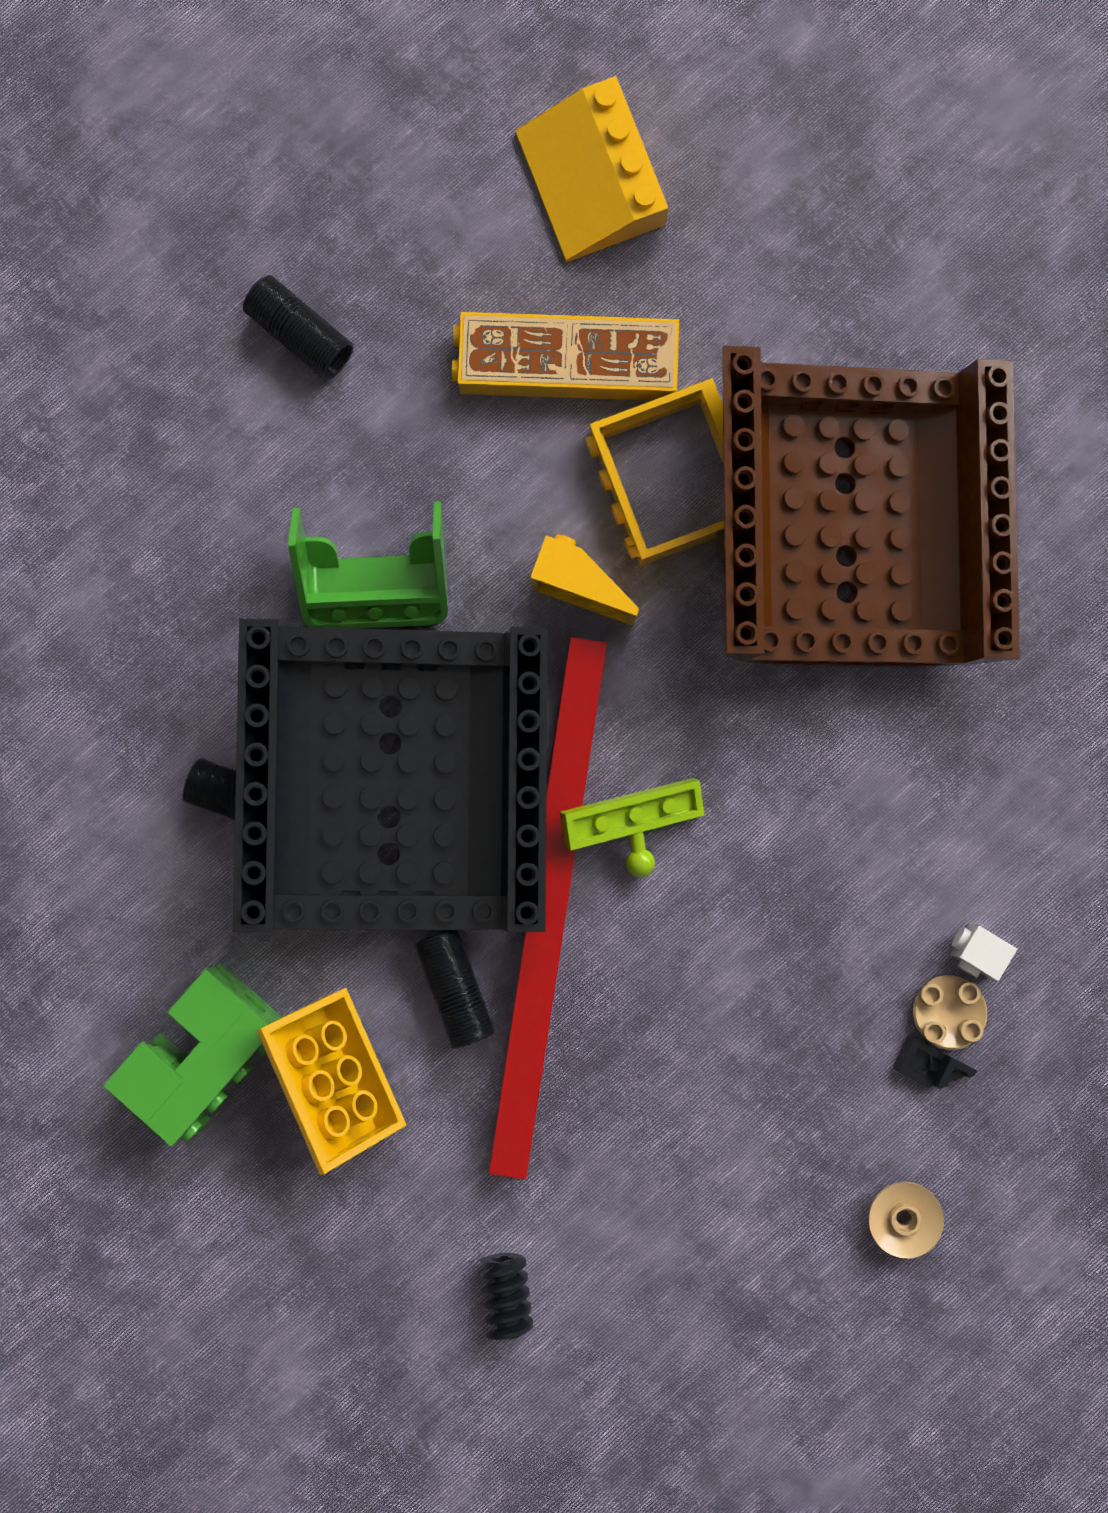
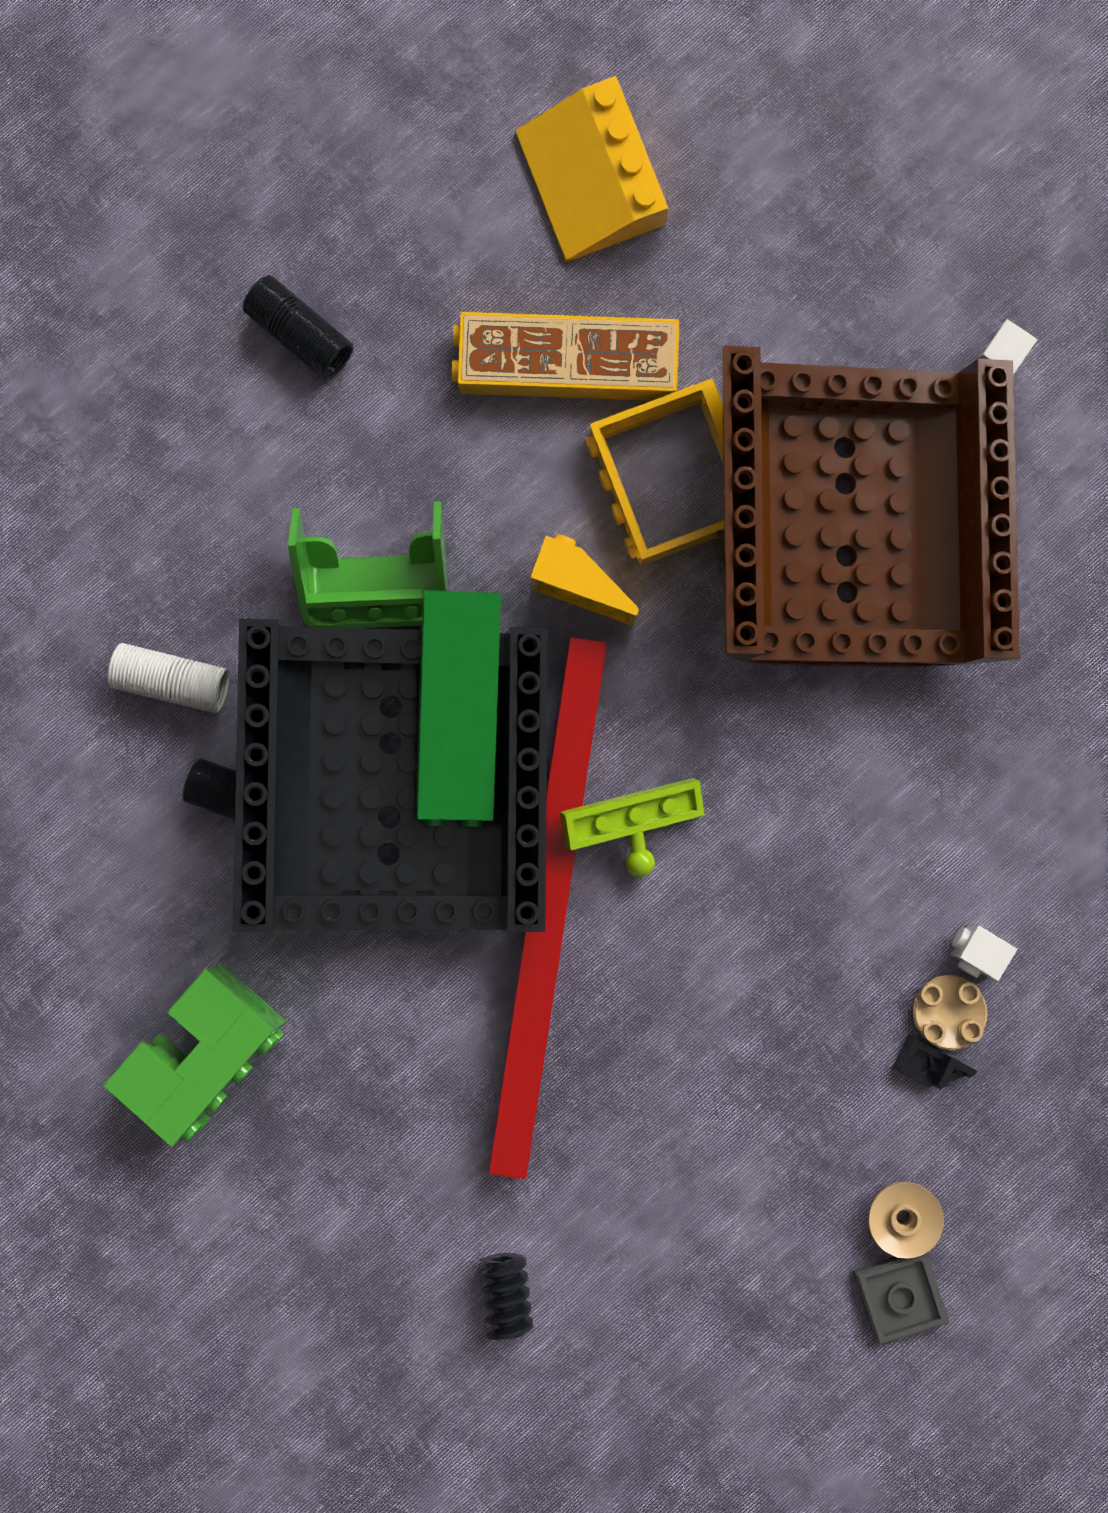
(160, 674): none -> white piece
(332, 1079): yellow slope -> none
(447, 974): black piece -> none
(457, 707): none -> green brick
(900, 1297): none -> dark grey tile
(1009, 344): none -> white brick

